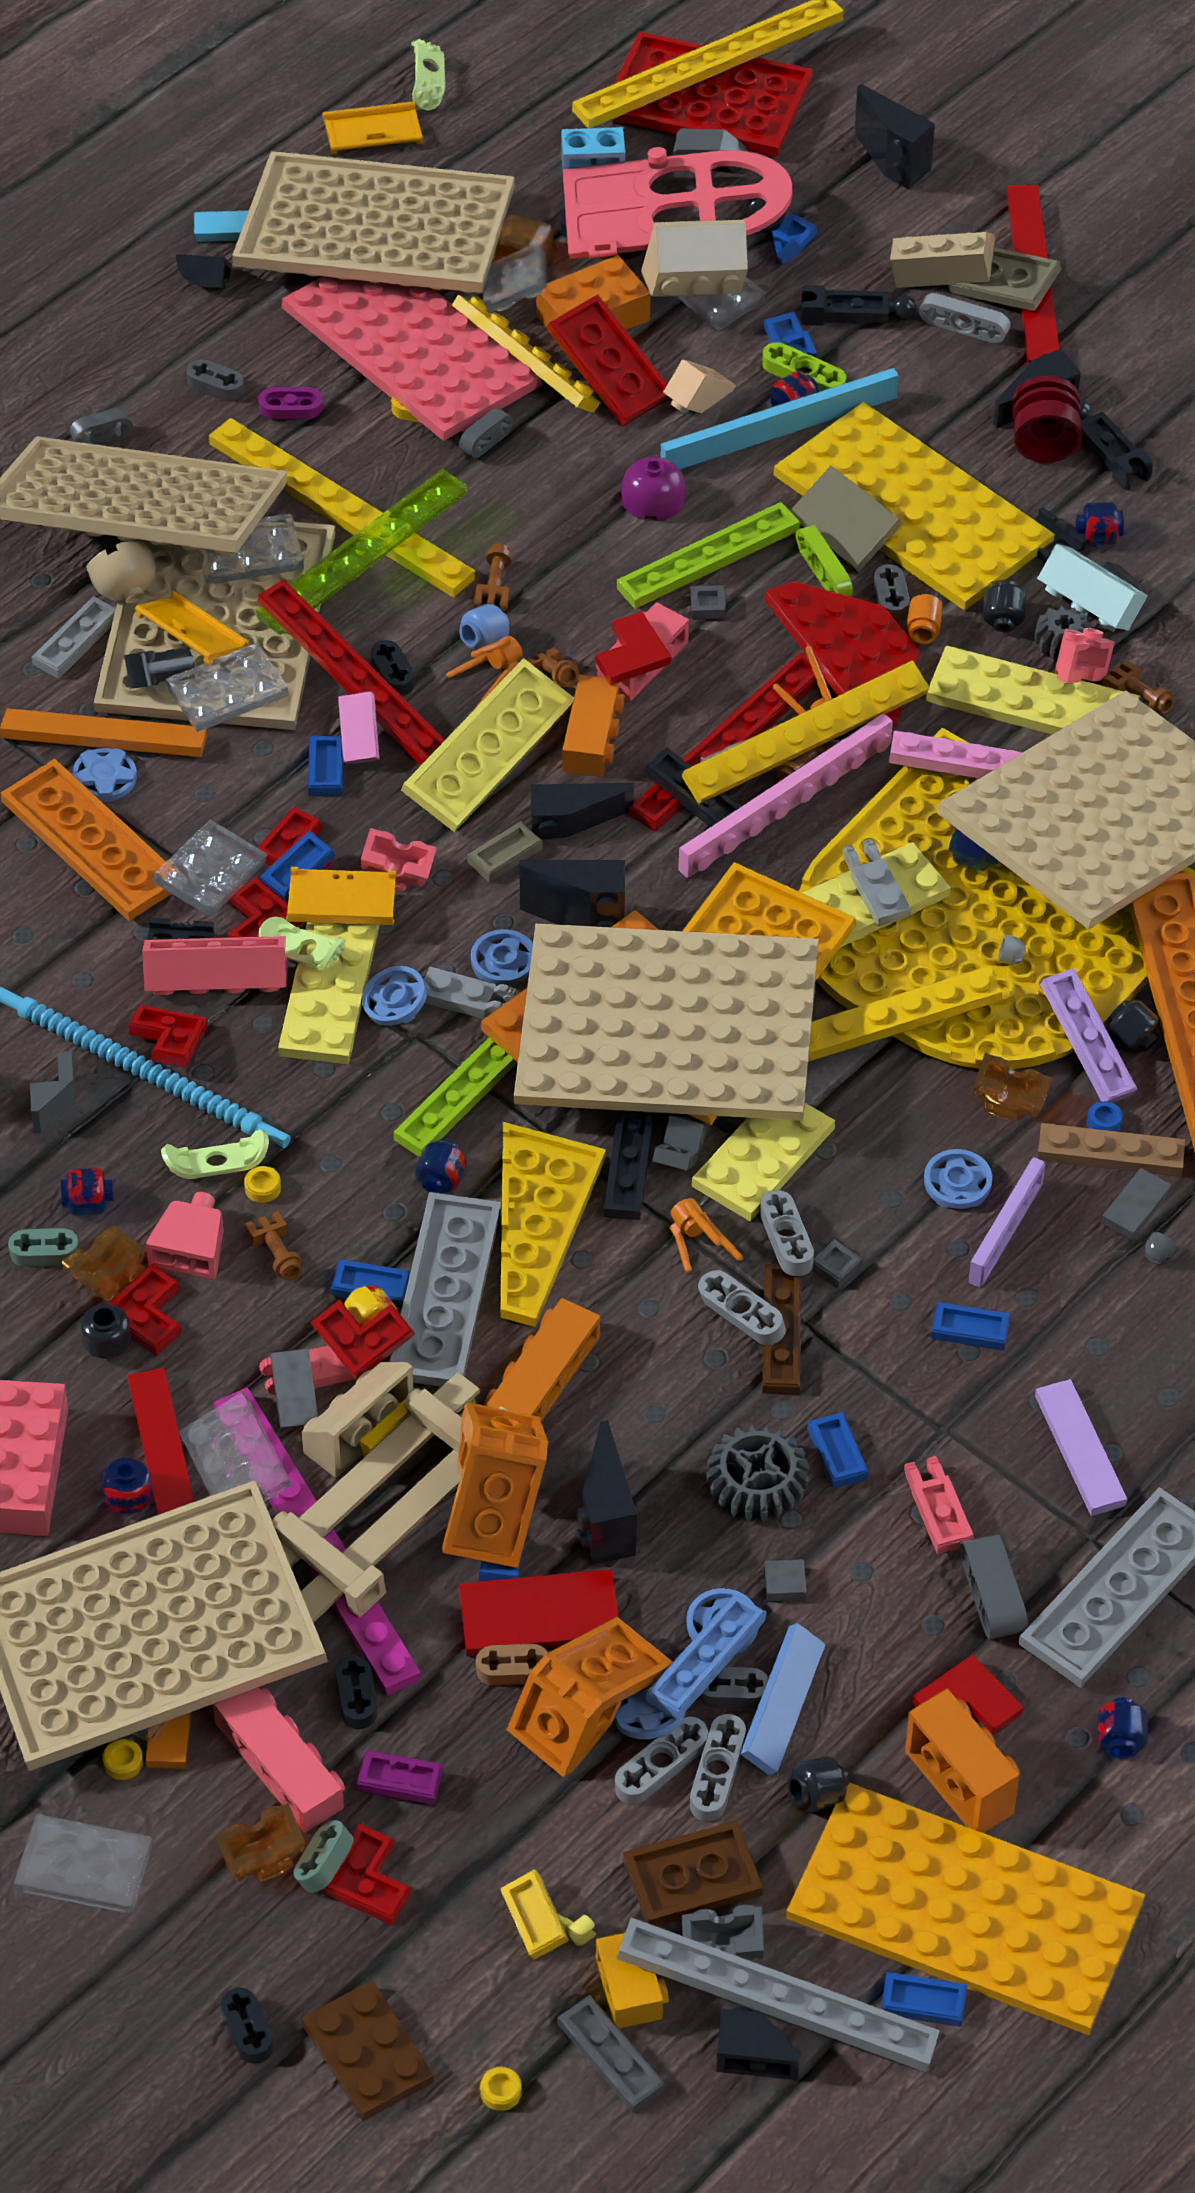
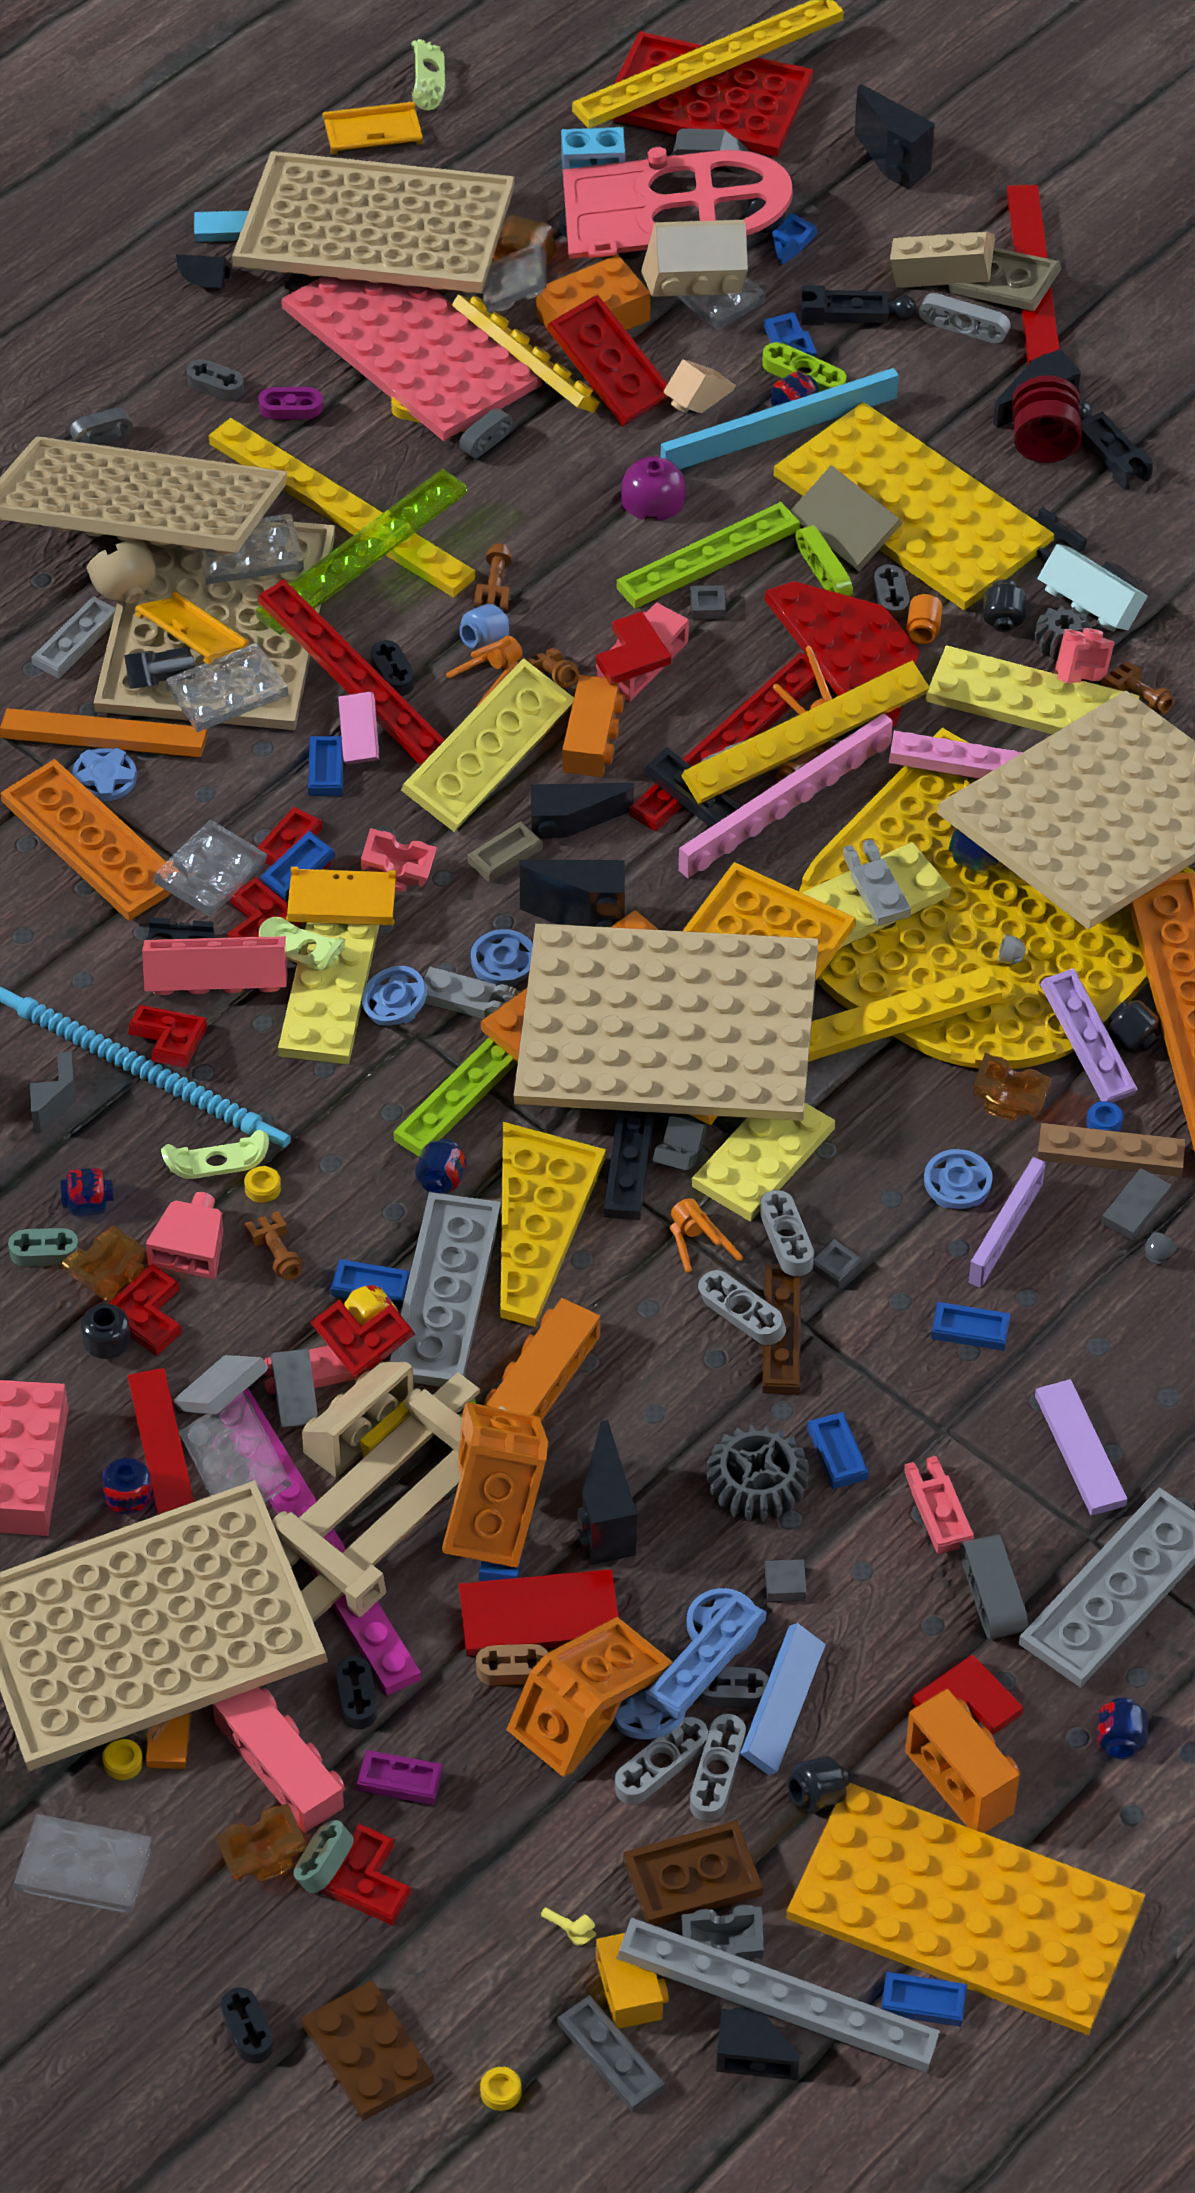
(220, 1384): none -> light grey tile
(534, 1914): yellow tile -> none
(1100, 523): clear blue head -> none

